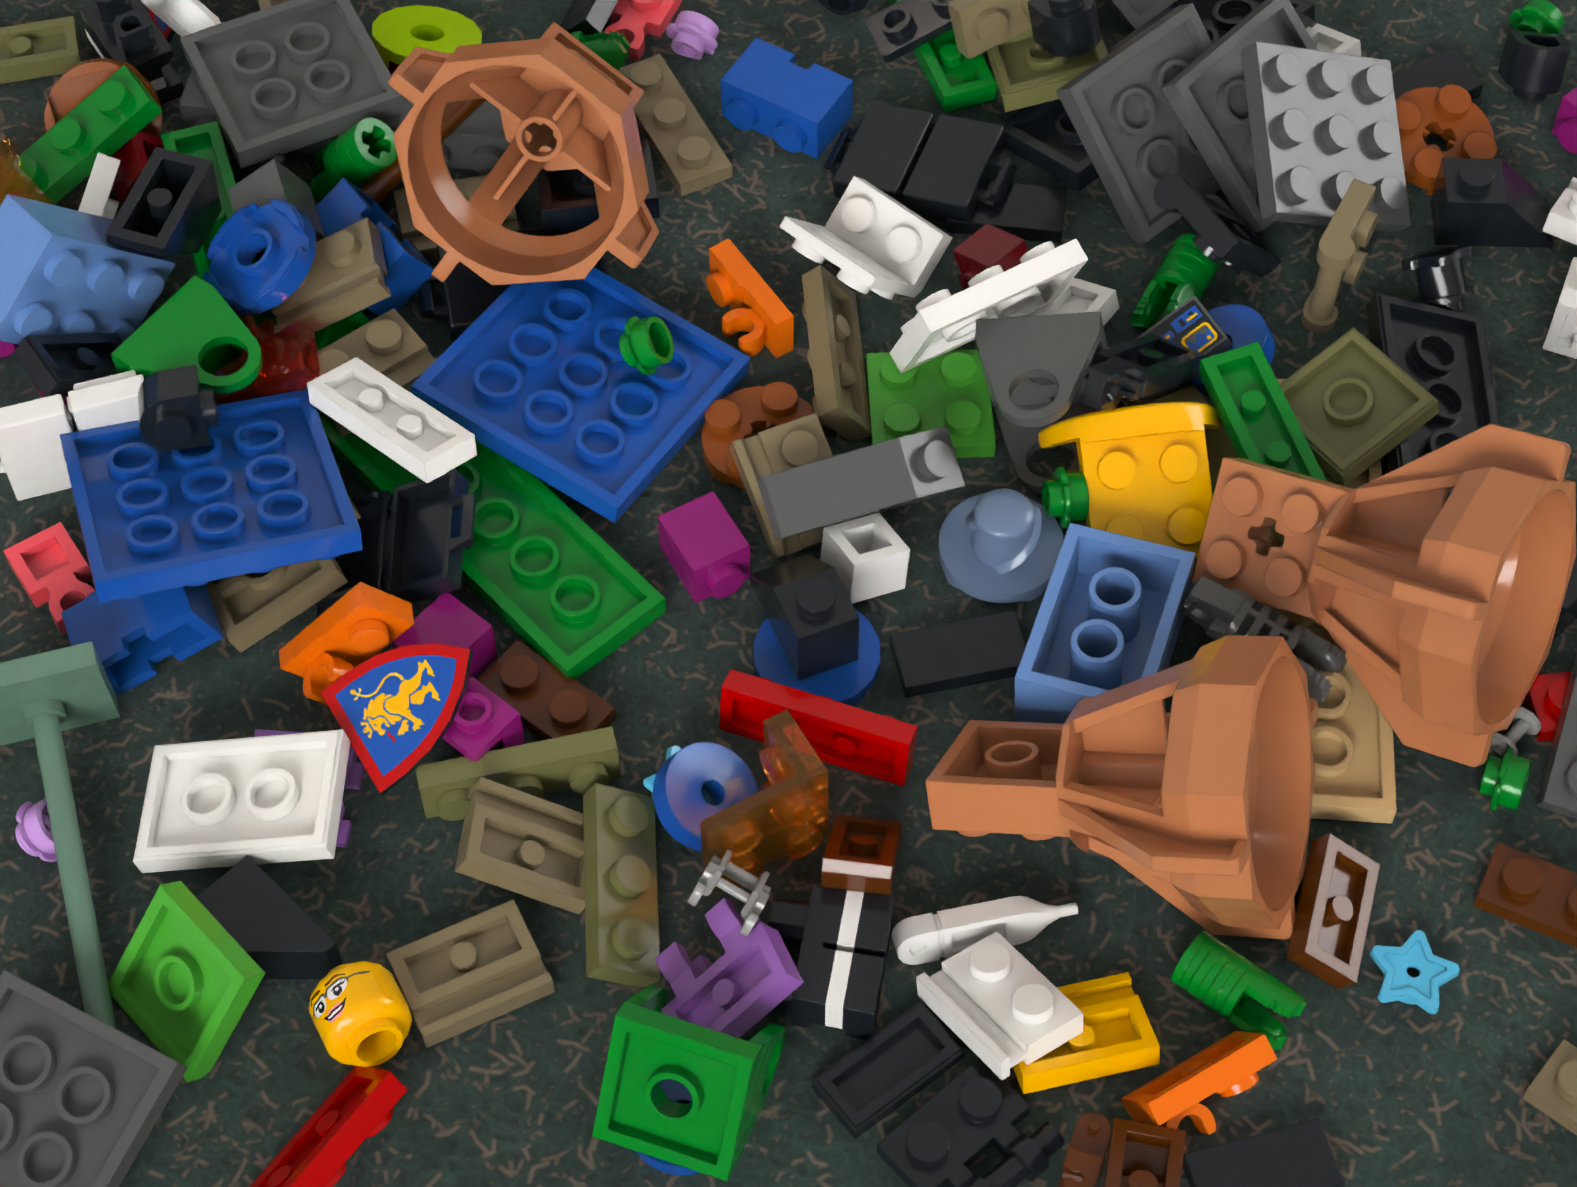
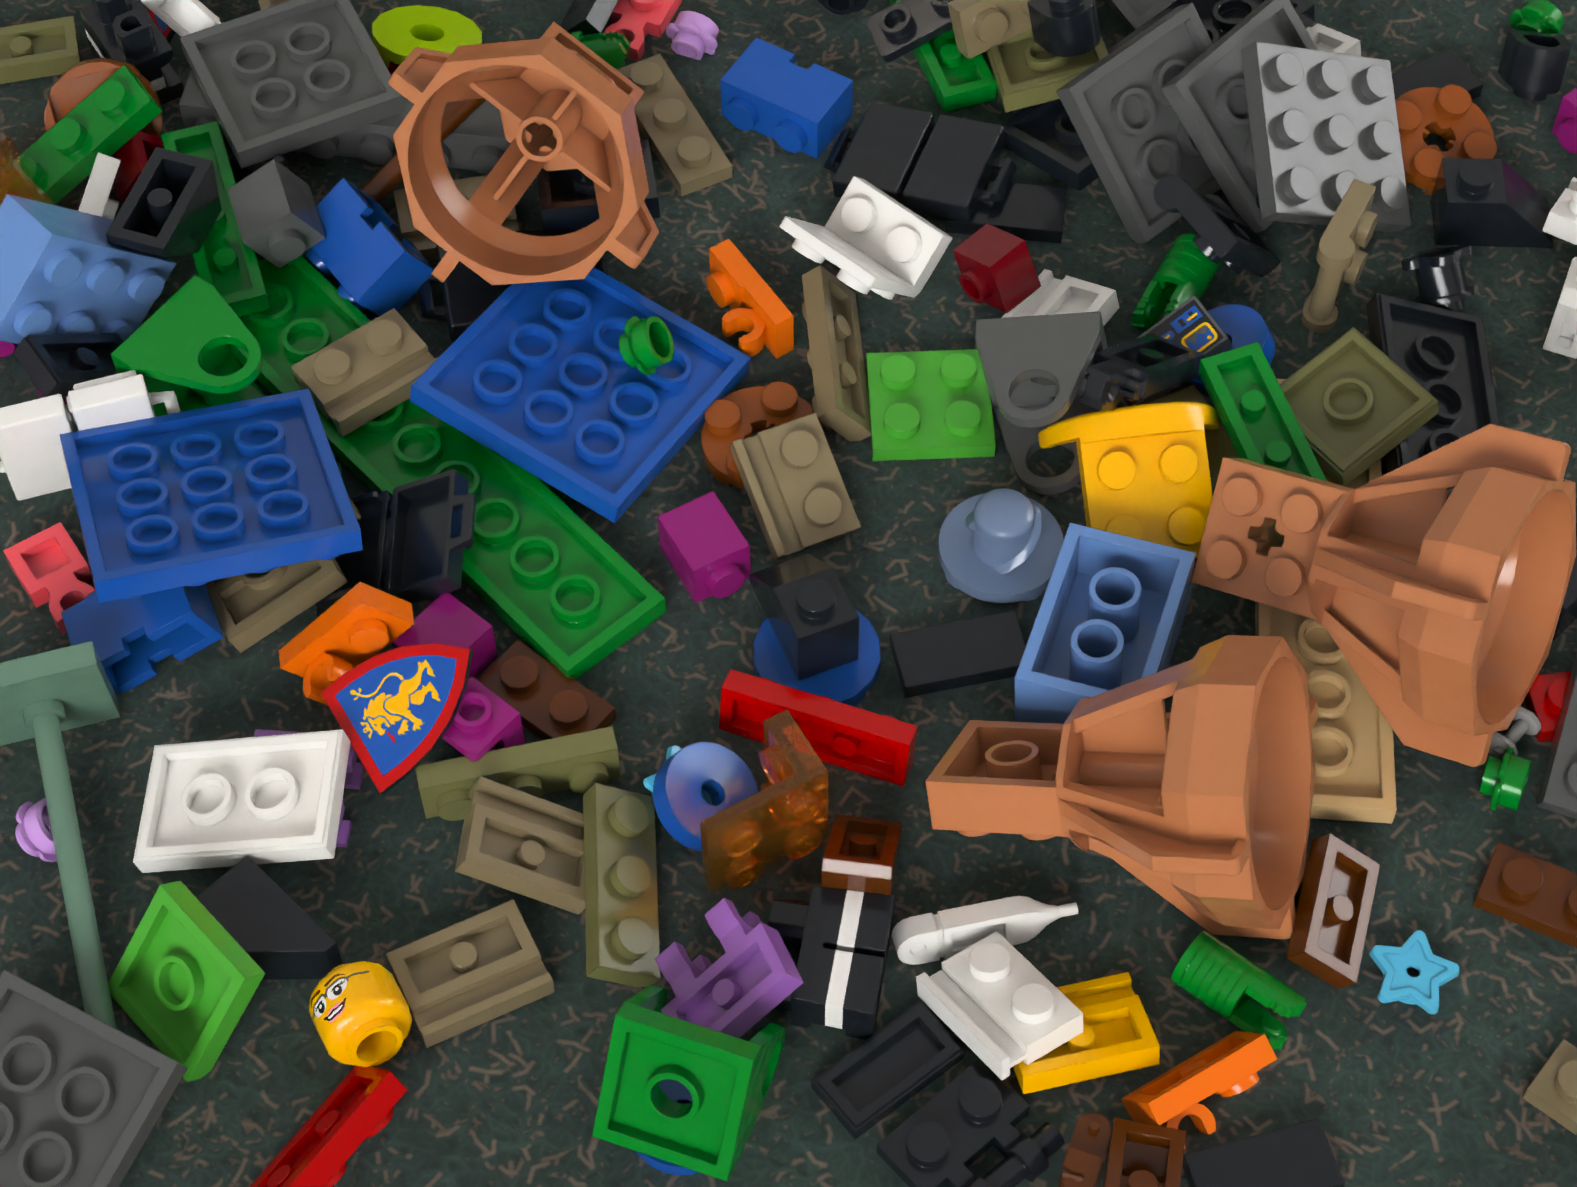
(176, 409): black plate -> none
(279, 271): blue tile -> none
(288, 360): clear red plate -> none
(341, 281): dark tan plate -> none
(354, 156): green hinge -> none
(392, 419): white plate -> none
(753, 902): light grey piece -> none
(861, 483): dark grey slope -> none
(866, 556): white plate -> none
(950, 320): white plate -> none
(1065, 497): green plate -> none
(1237, 613): dark grey hinge -> none

